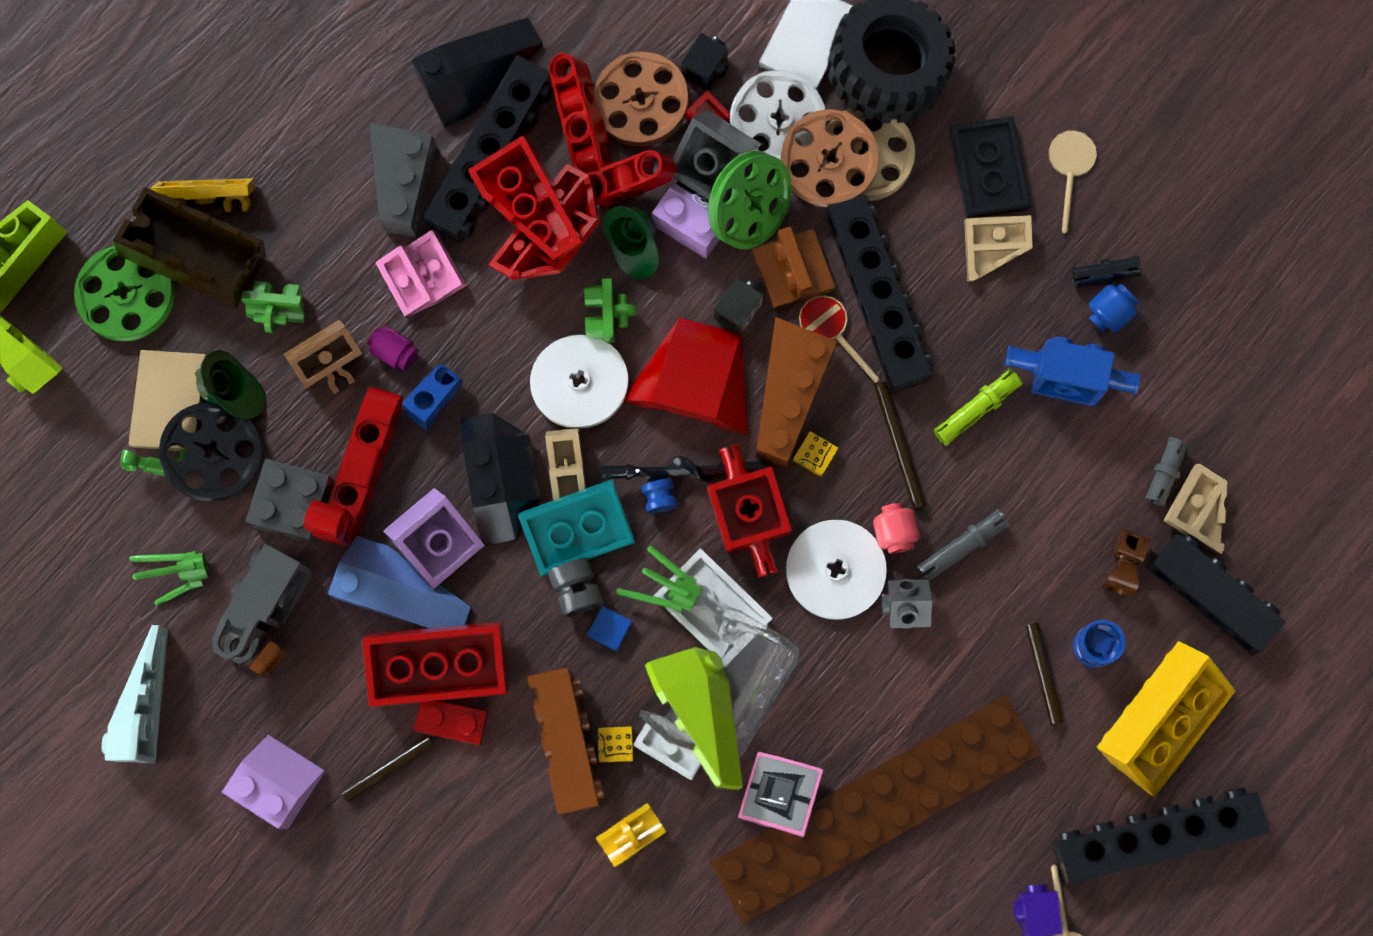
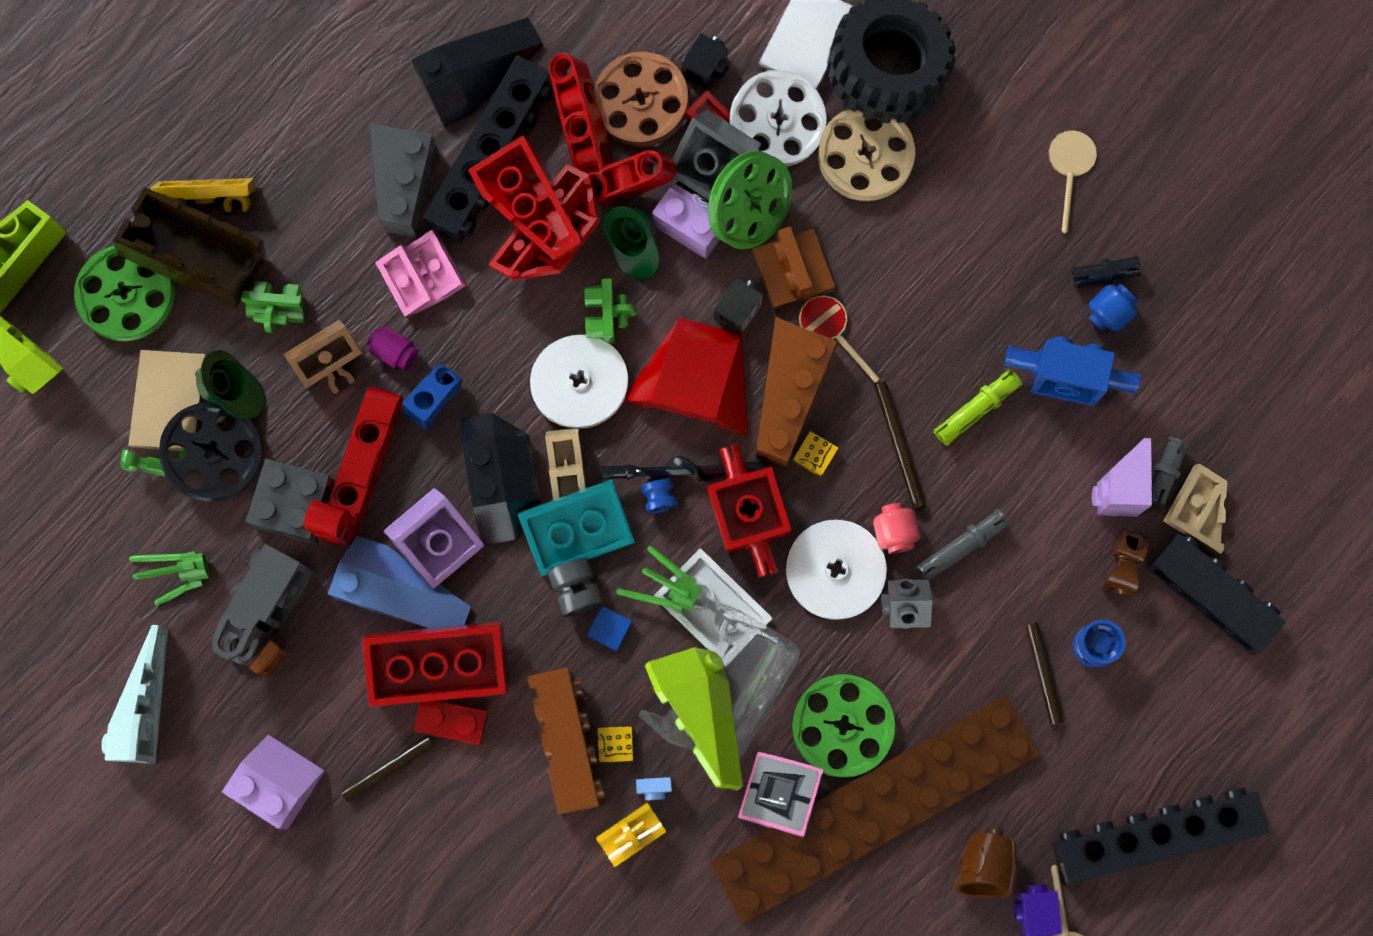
(654, 788): none -> light blue plate
(673, 756): white plate -> none
(826, 143): nougat wedge -> none
(856, 713): none -> bright green wedge
(898, 372): black brick -> none
(987, 866): none -> reddish brown helmet
(989, 167): black tile -> none
(994, 242): tan wing -> none
(1127, 486): none -> lavender slope
(1166, 718): yellow slope -> none

